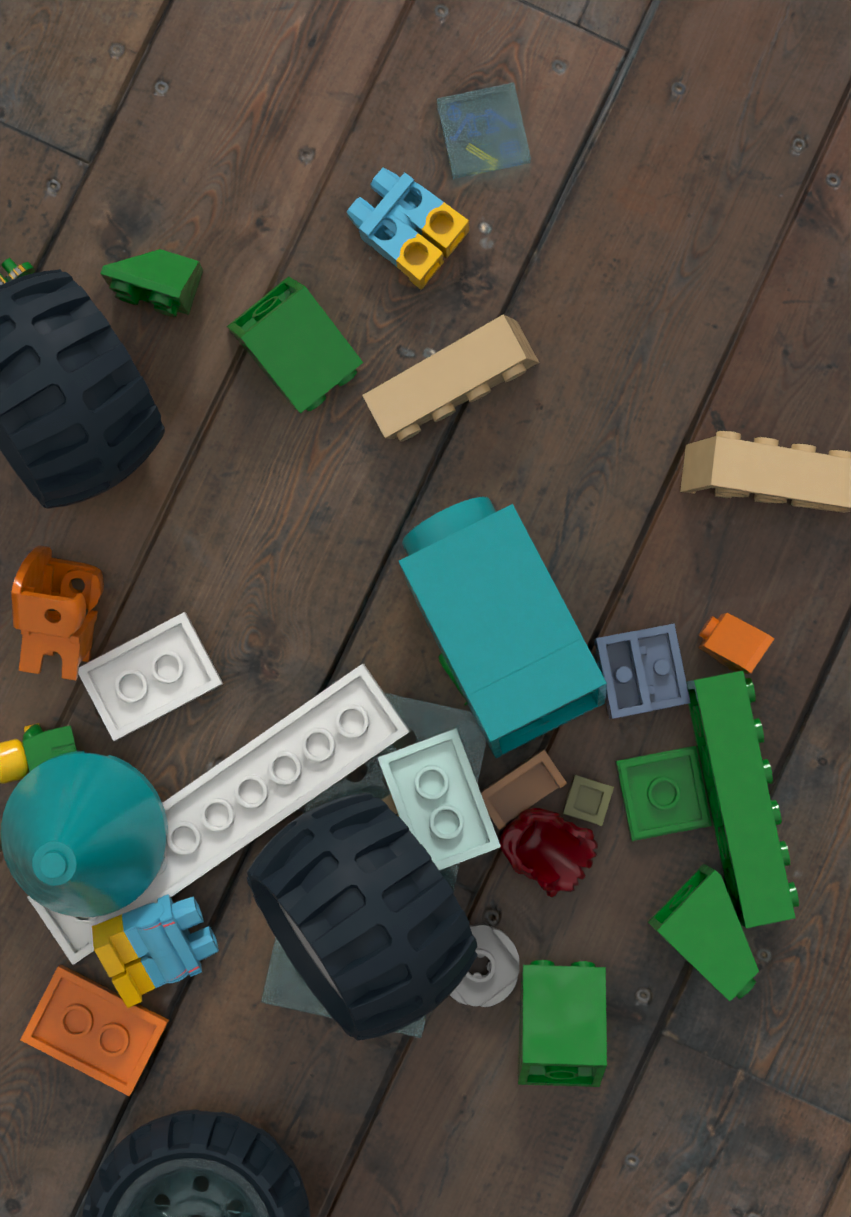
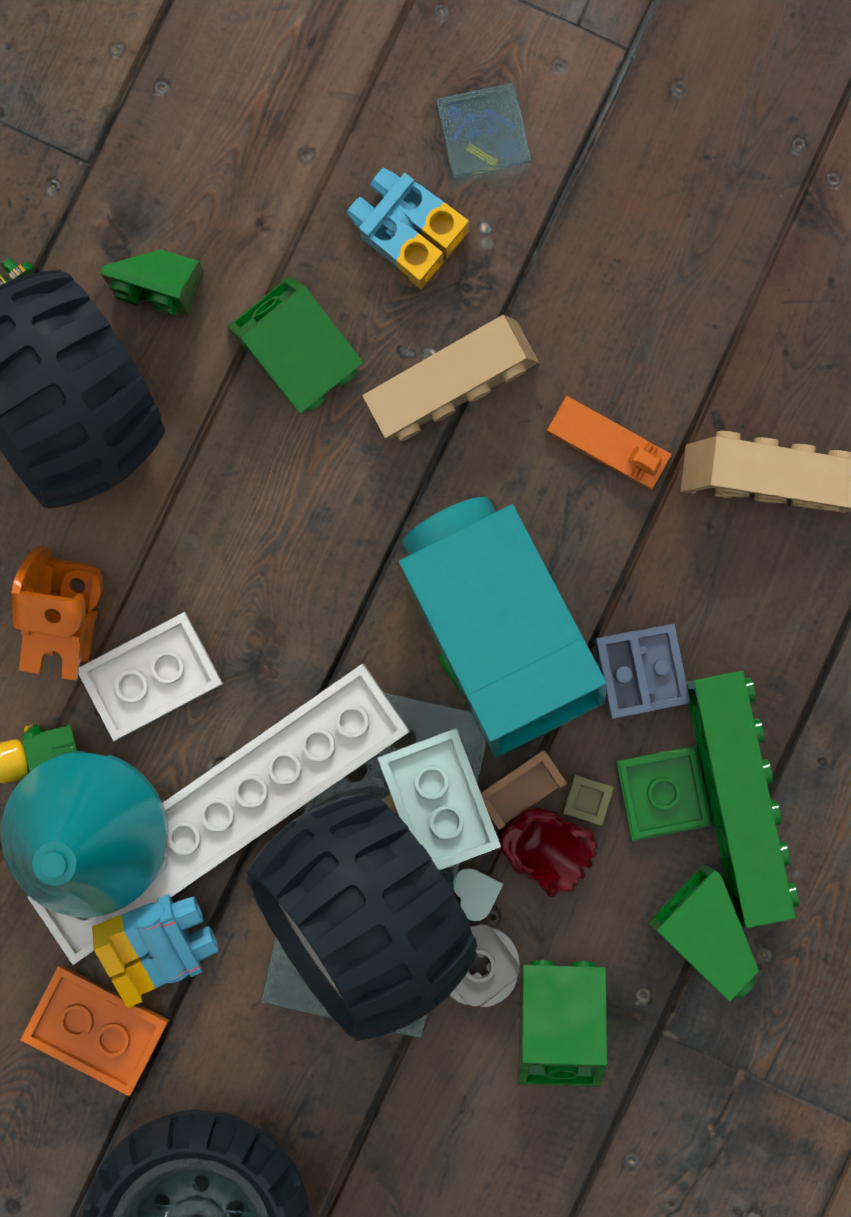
(476, 892): none -> light aqua tile
(608, 443): none -> orange hinge
(734, 642): orange slope -> none

